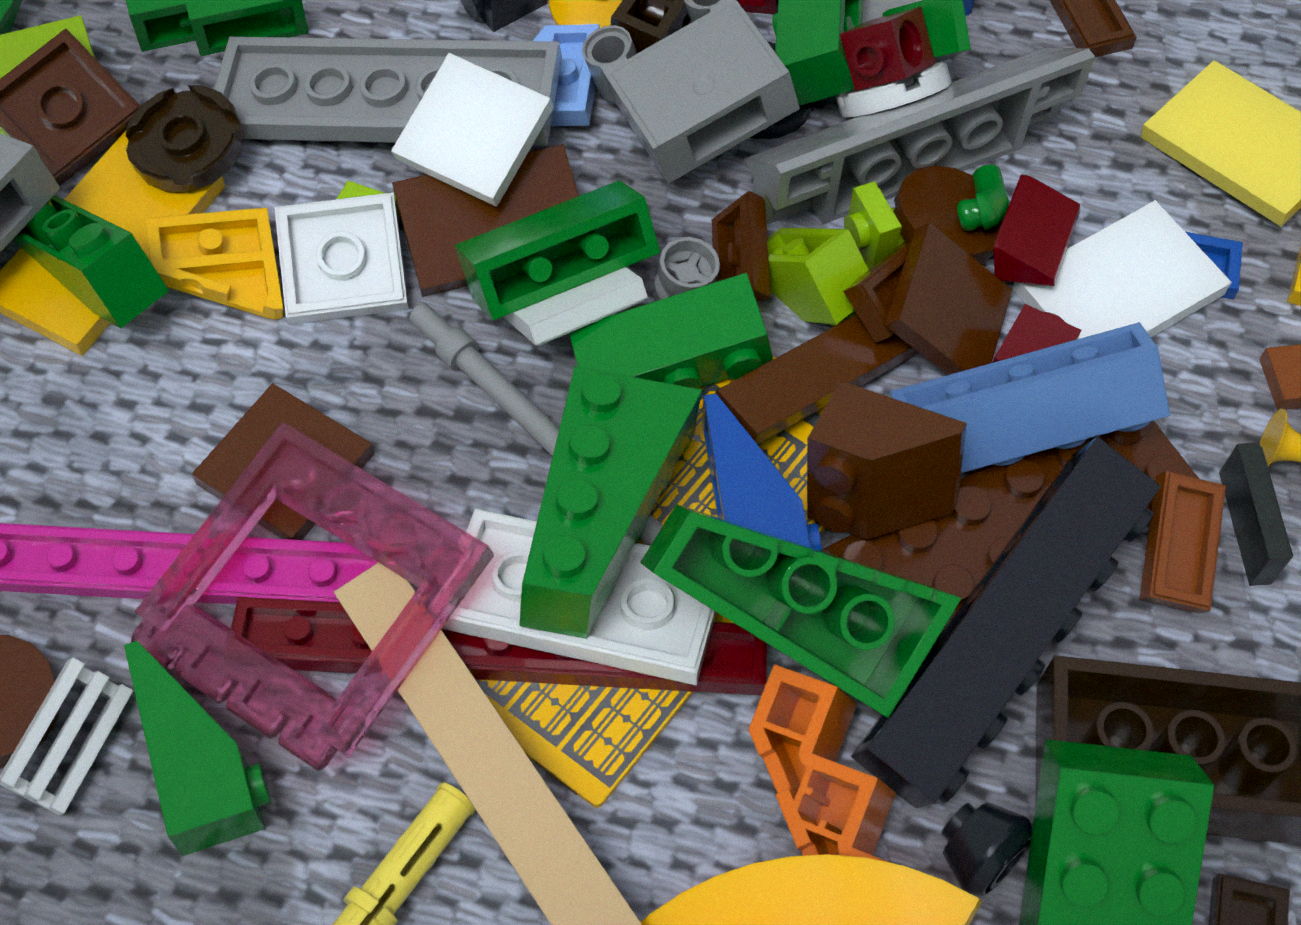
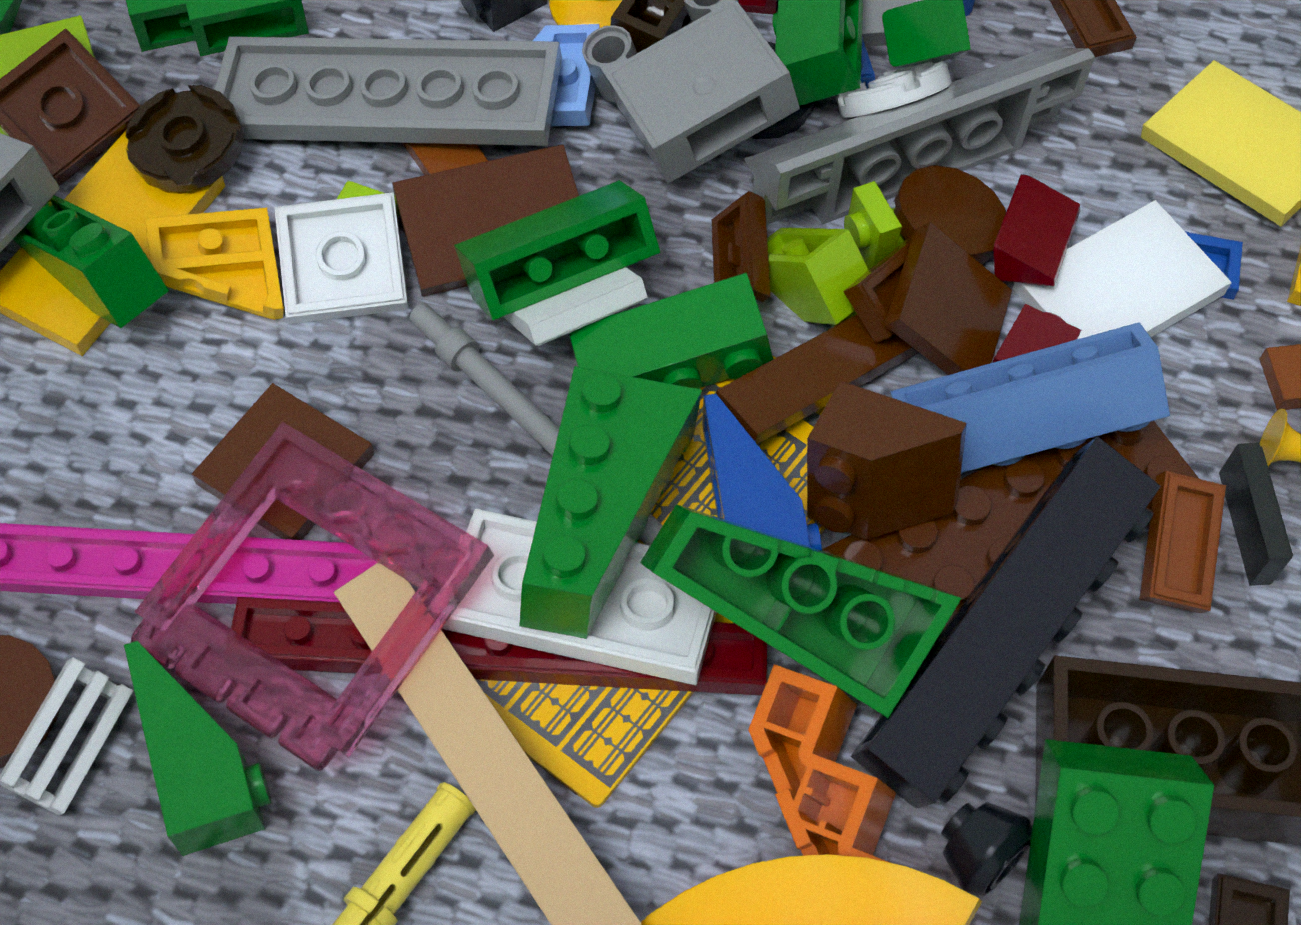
(472, 129): white tile -> none
(684, 267): light grey wheel -> none
(887, 48): dark red brick -> none
(990, 201): green arm -> none

